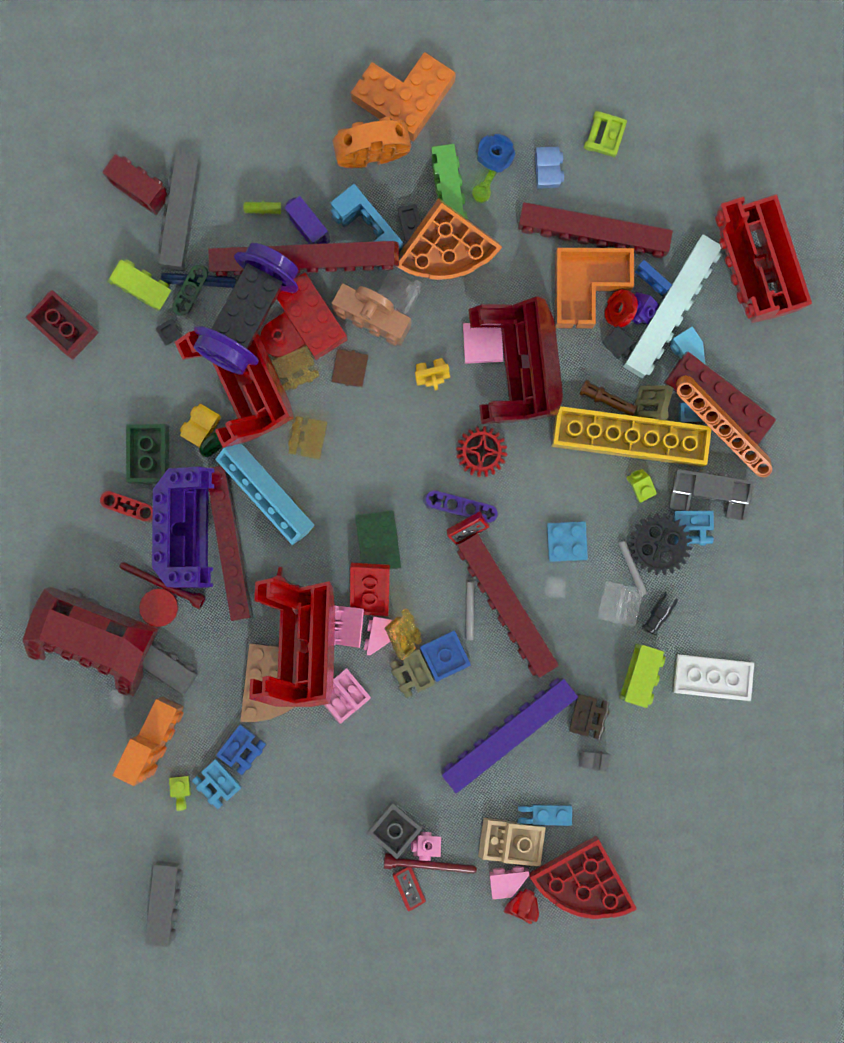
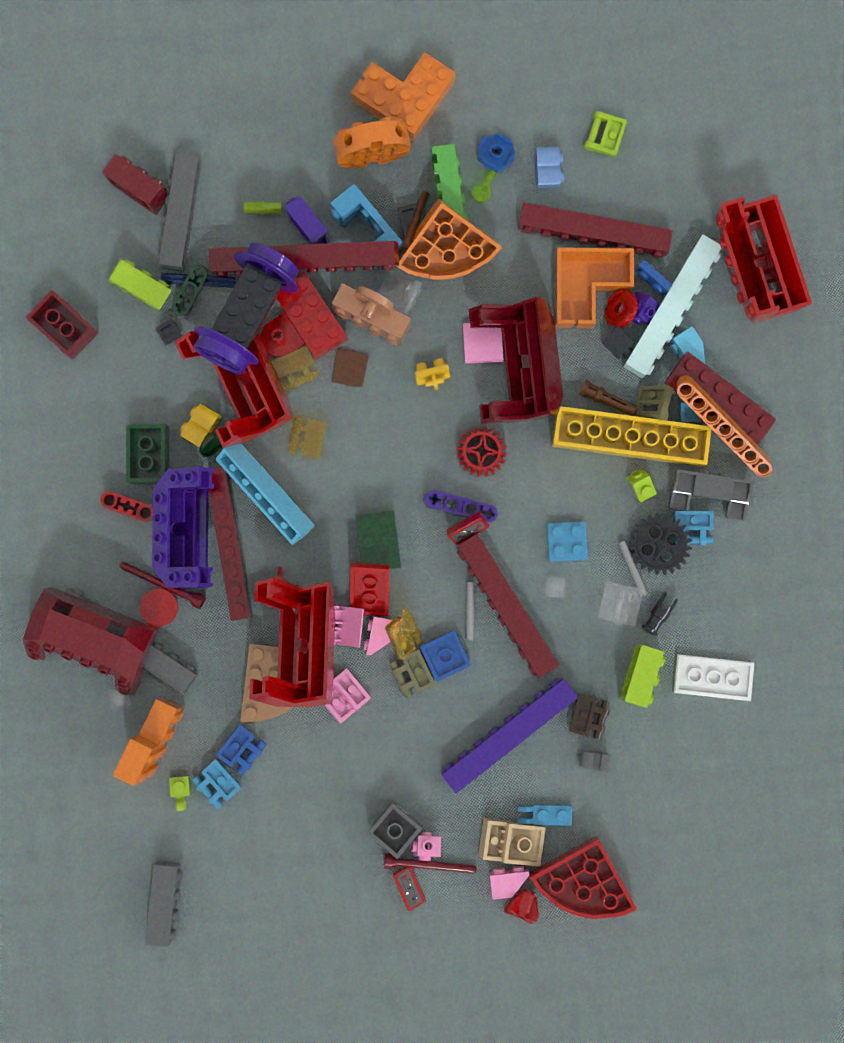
(415, 219): none -> copper bar

